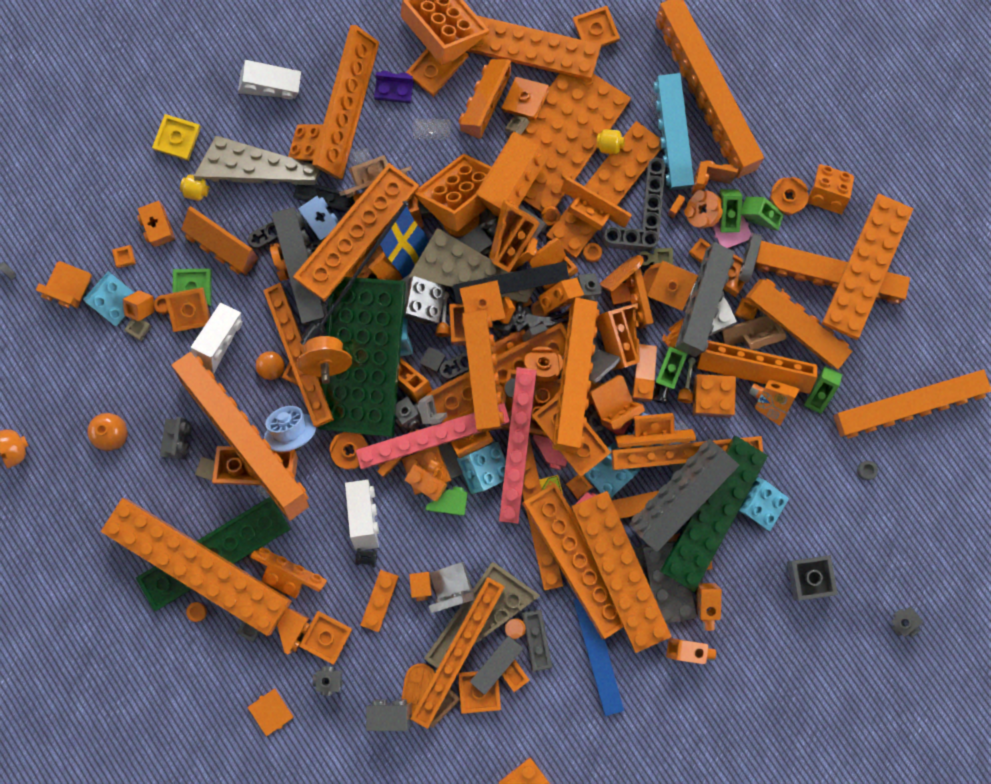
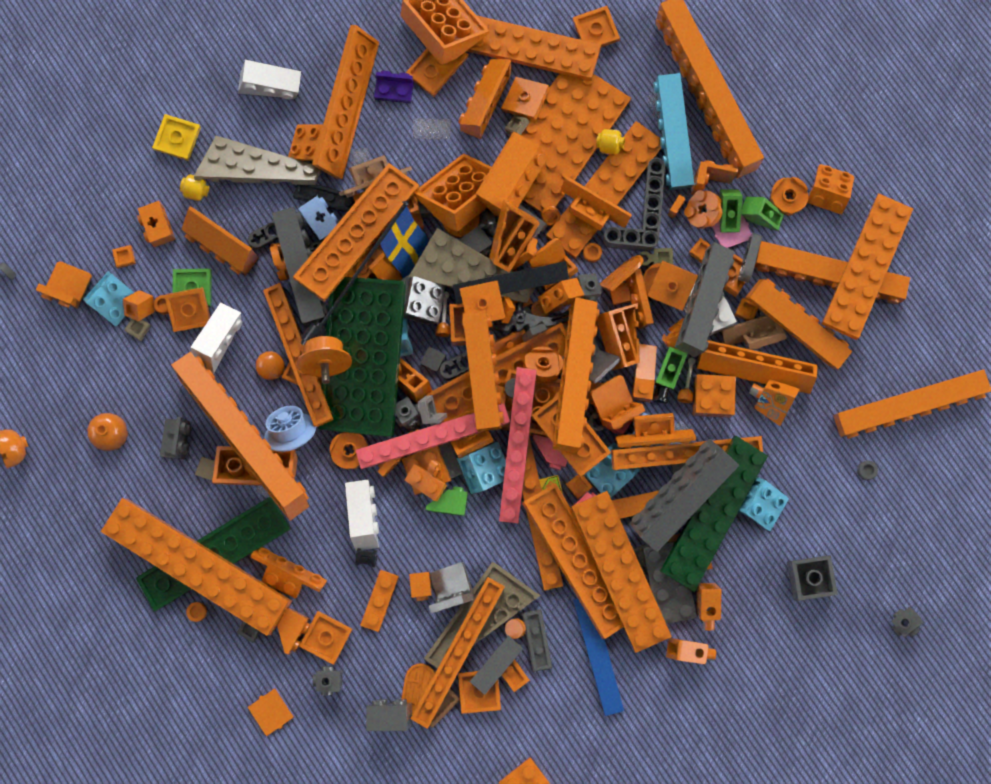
(823, 389): bright green slope -> none

